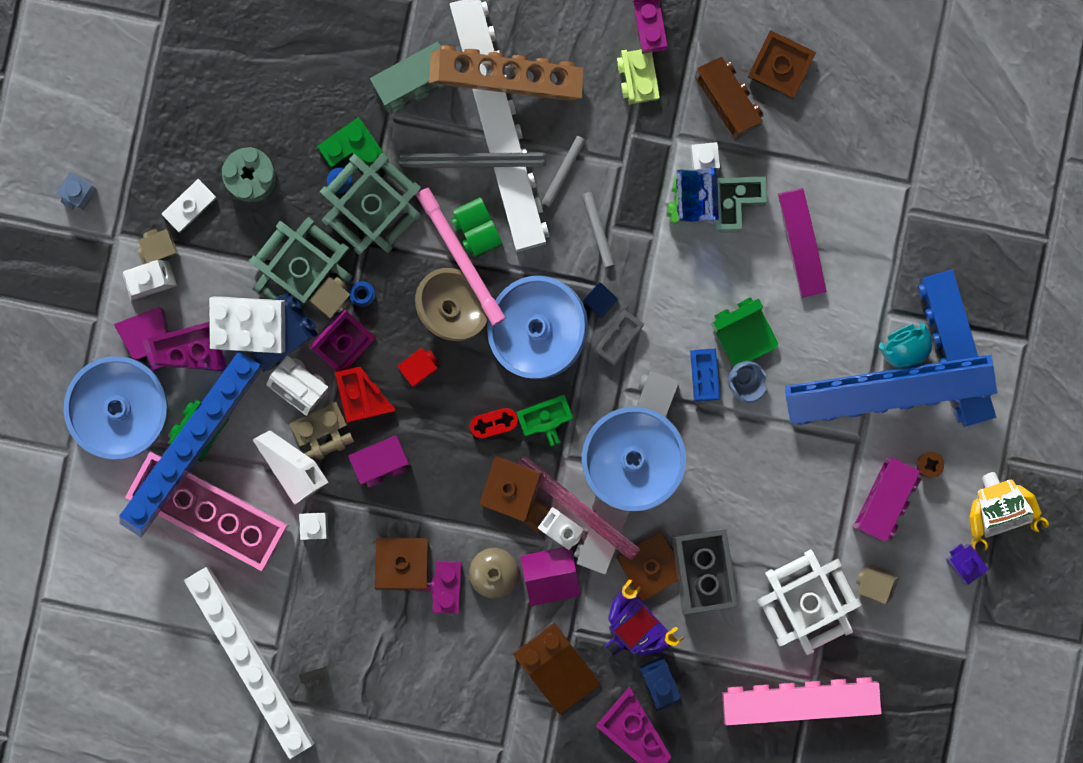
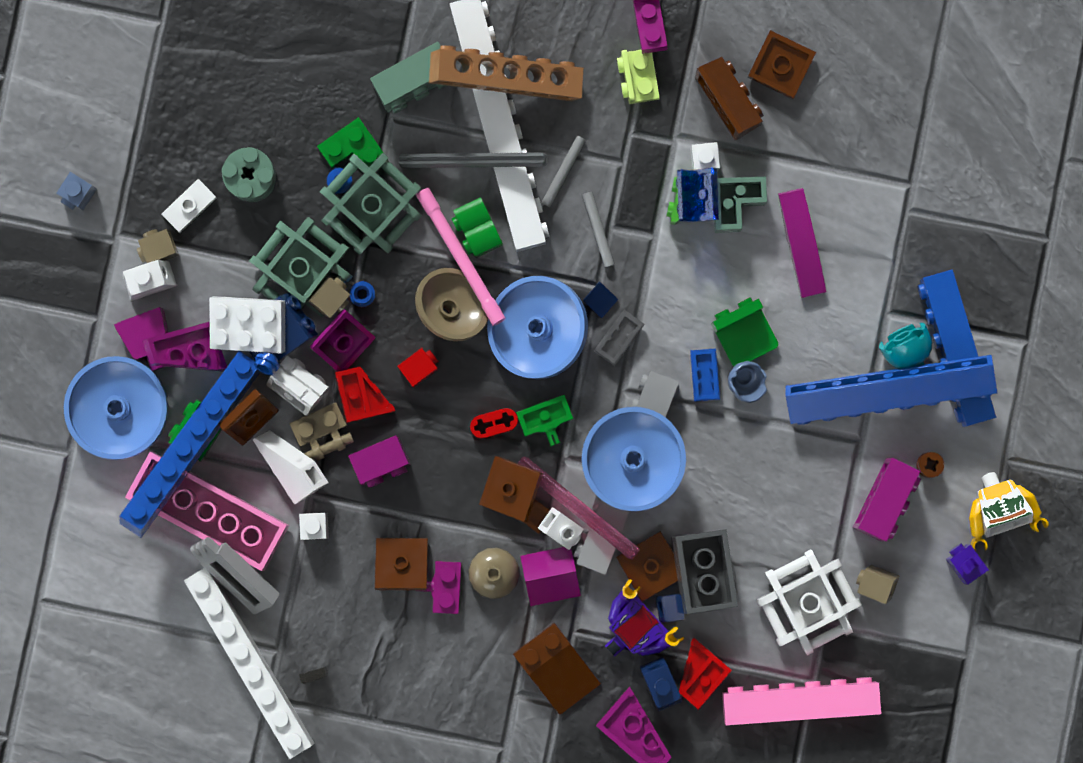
(235, 575): none -> light grey hinge
(248, 417): none -> reddish brown plate
(266, 363): none -> blue plate
(670, 608): none -> dark blue slope
(702, 674): none -> red wing

